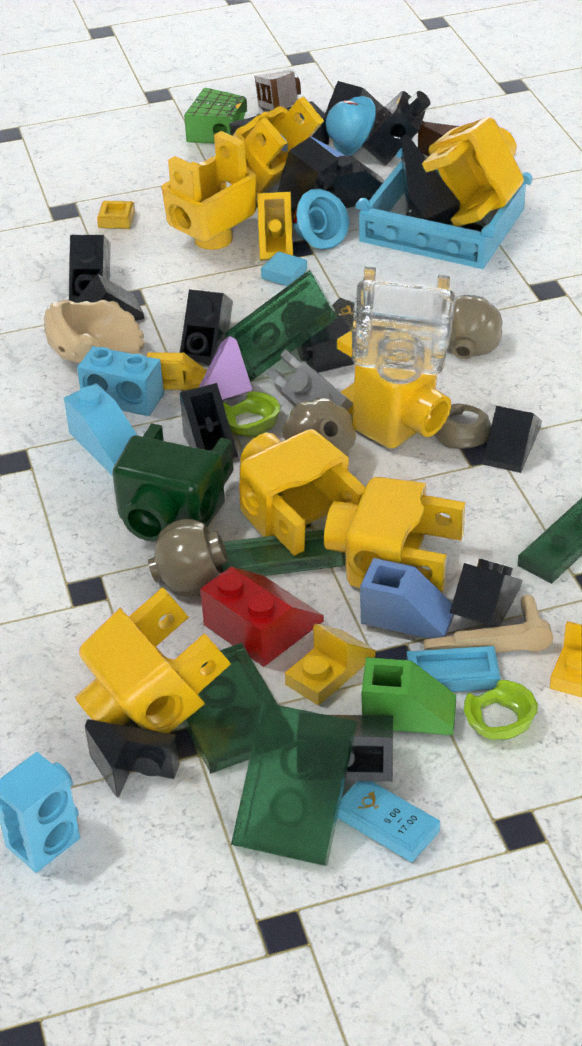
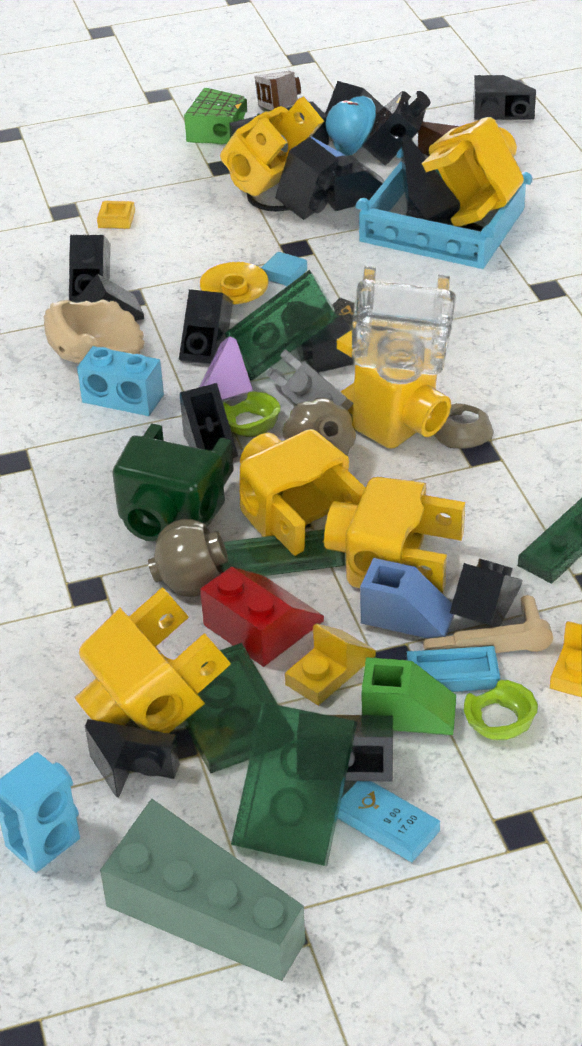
(98, 424): medium azure slope -> none
(179, 371): yellow tile -> none
(198, 195): yellow piece -> none
(202, 894): none -> sand green wedge
(237, 280): none -> yellow dish
(274, 224): yellow slope -> none
(321, 219): medium azure hat -> none
(474, 327): dark tan plant -> none
(502, 98): none -> black slope
(511, 438): black slope -> none

